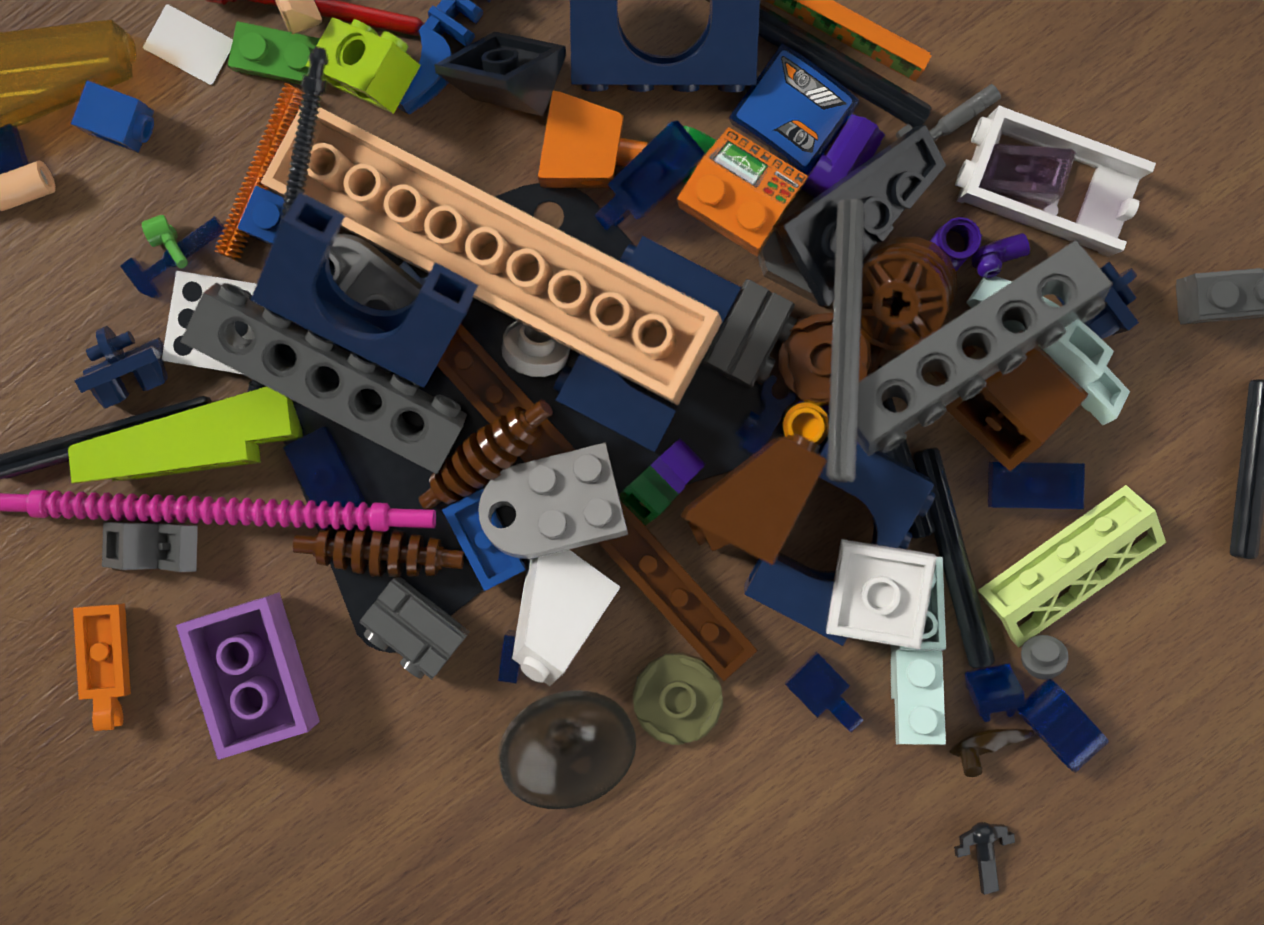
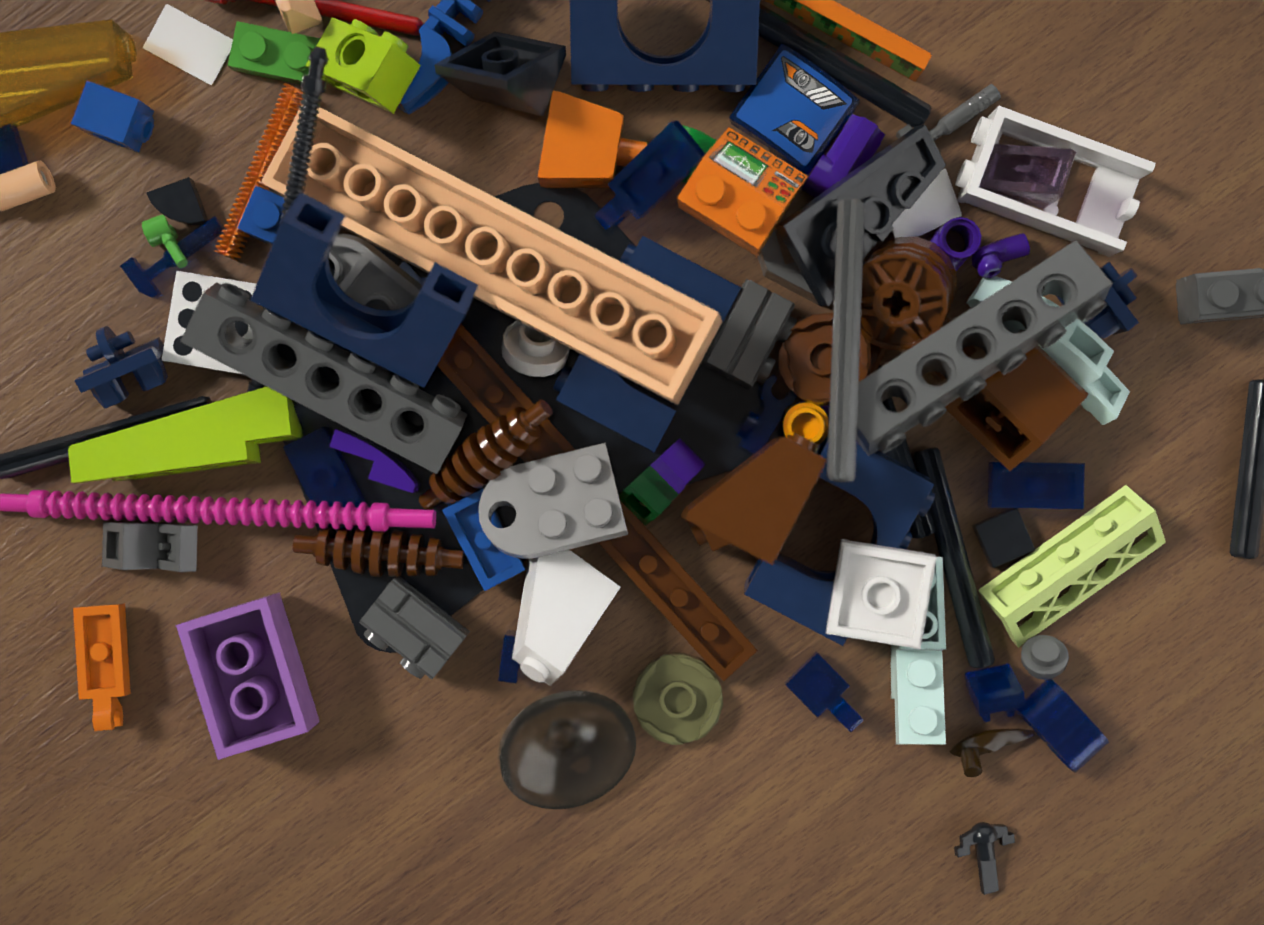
(179, 202): none -> black tile
(385, 468): none -> dark purple slope
(930, 211): none -> white sticker
(1003, 537): none -> black tile

